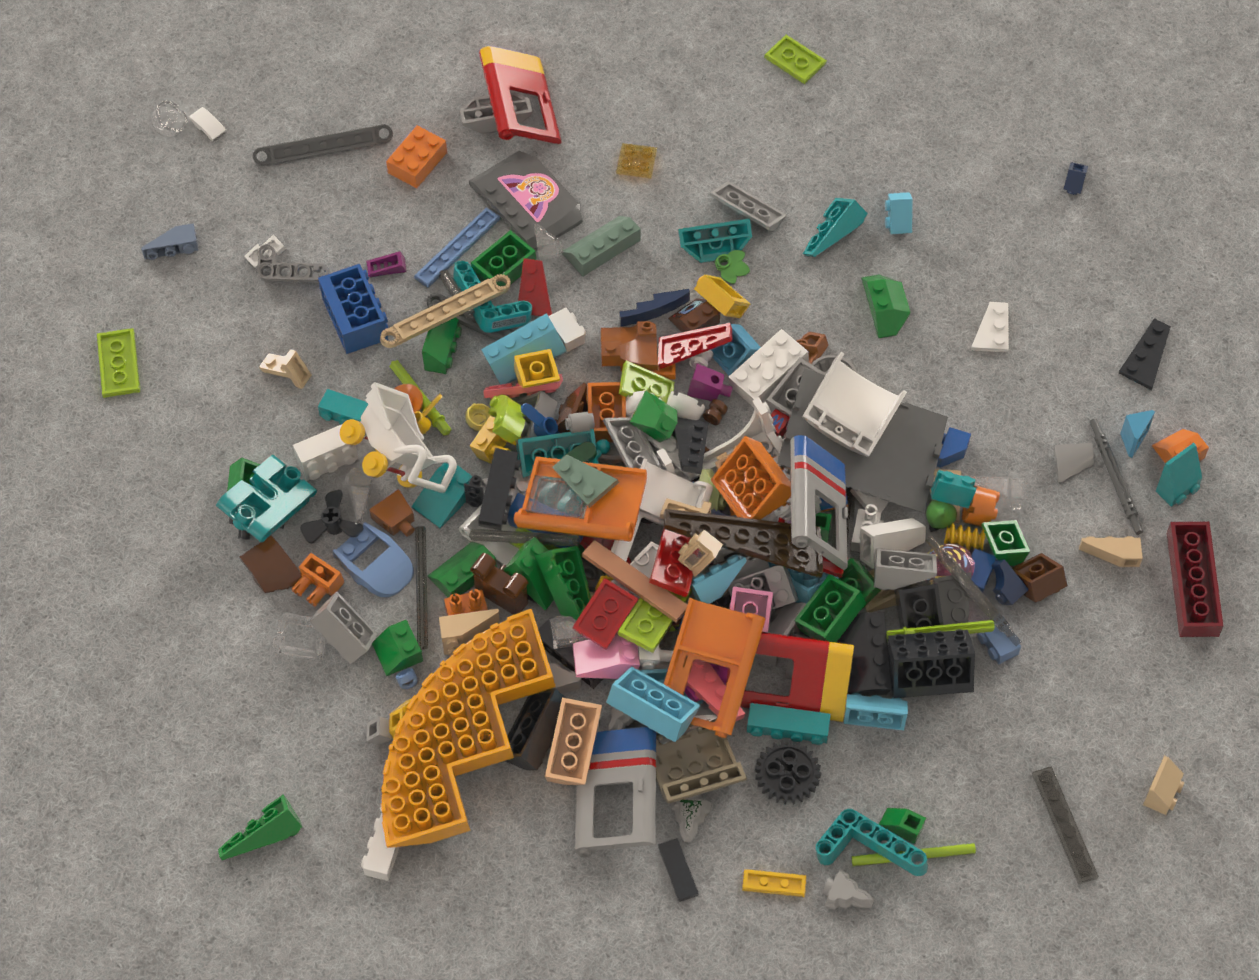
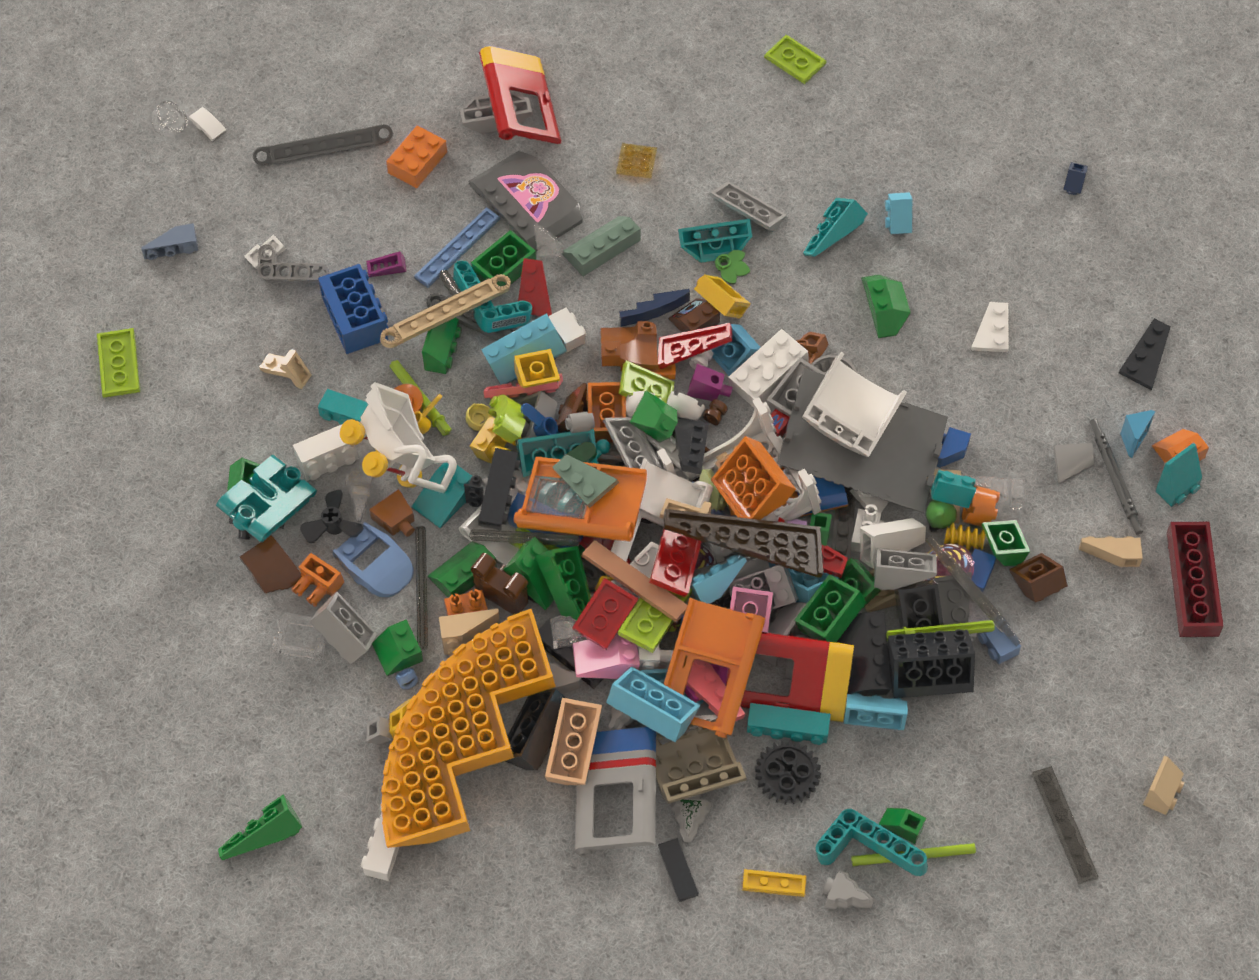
(699, 552): tan window -> none
(820, 474): light grey piece -> none
(1008, 584): dark blue arch -> none

